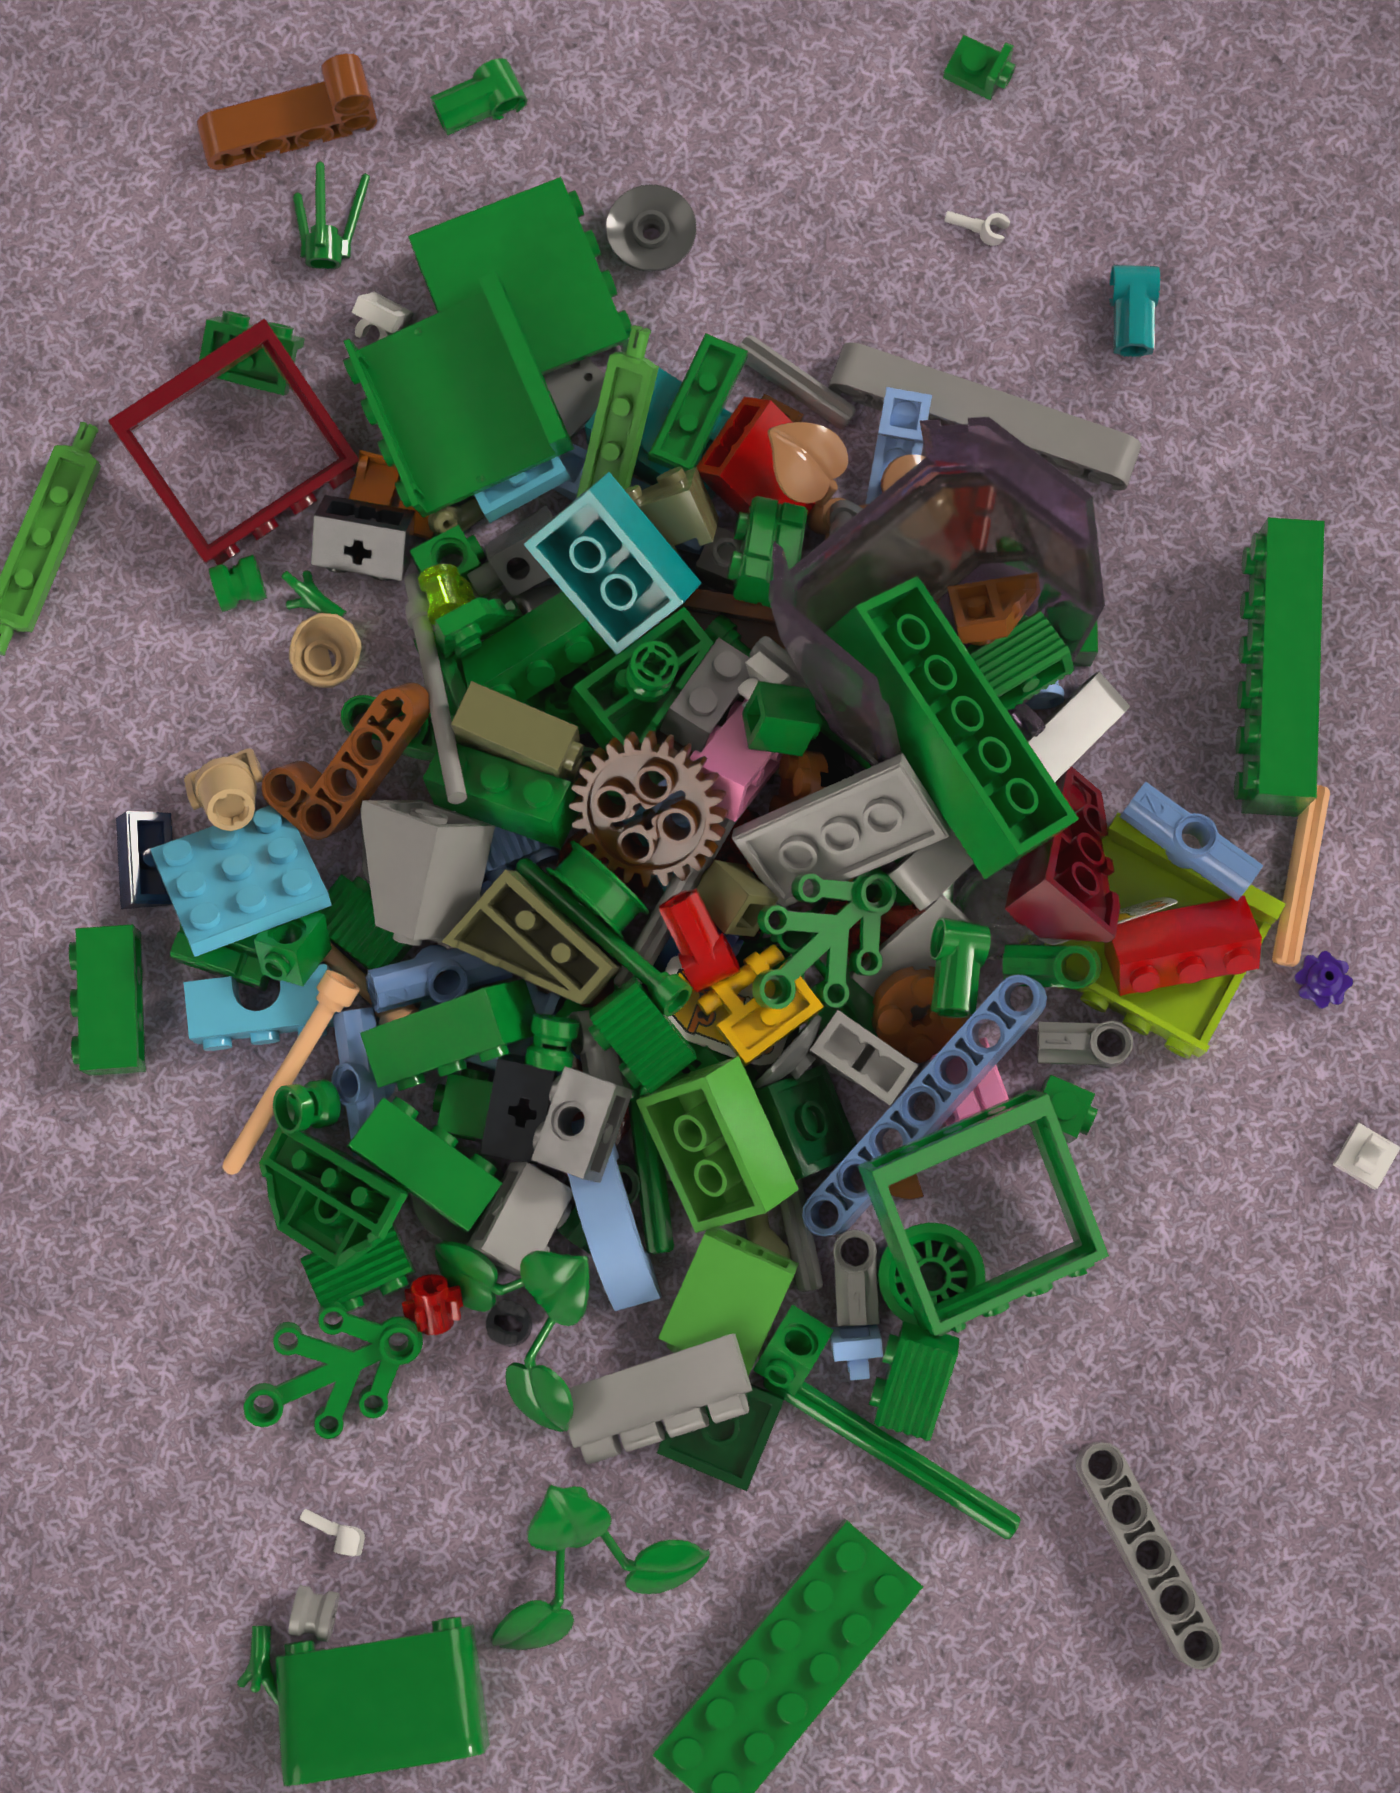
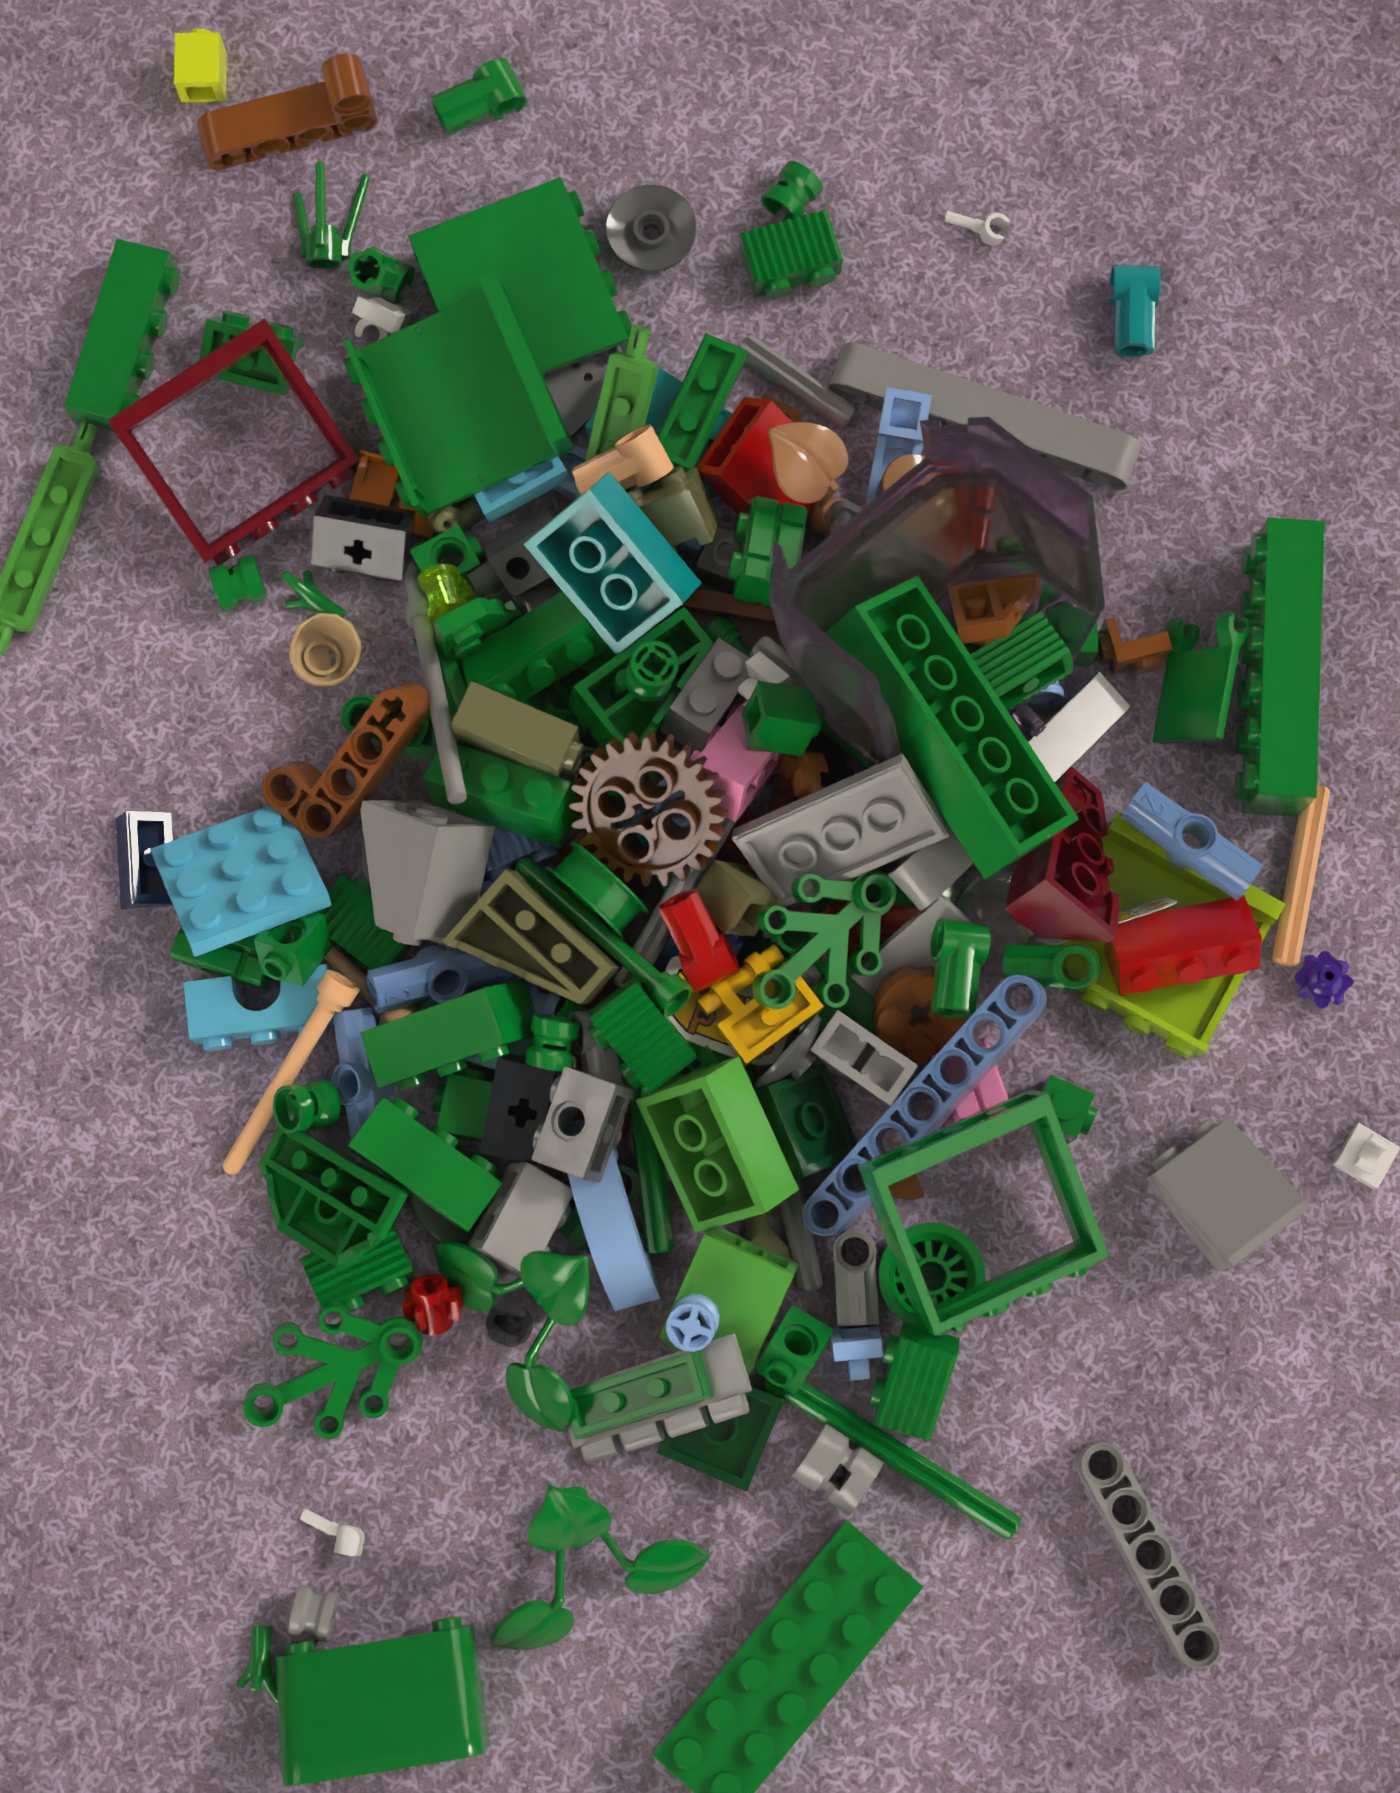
(108, 1000): green brick -> none
(122, 333): none -> green brick
(200, 66): none -> neon yellow brick
(226, 789): tan piece -> none
(380, 273): none -> green piece
(633, 460): none -> light nougat piece
(639, 1394): none -> green tile
(688, 1332): none -> light blue wheel
(791, 255): none -> green brick
(794, 189): none -> green wheel
(822, 1460): none -> light grey wheel
(980, 67): green bracket -> none
(1077, 1043): light grey piece -> none
(1141, 653): none -> dark orange bracket
(1198, 681): none -> green flag
(1225, 1193): none -> light grey slope

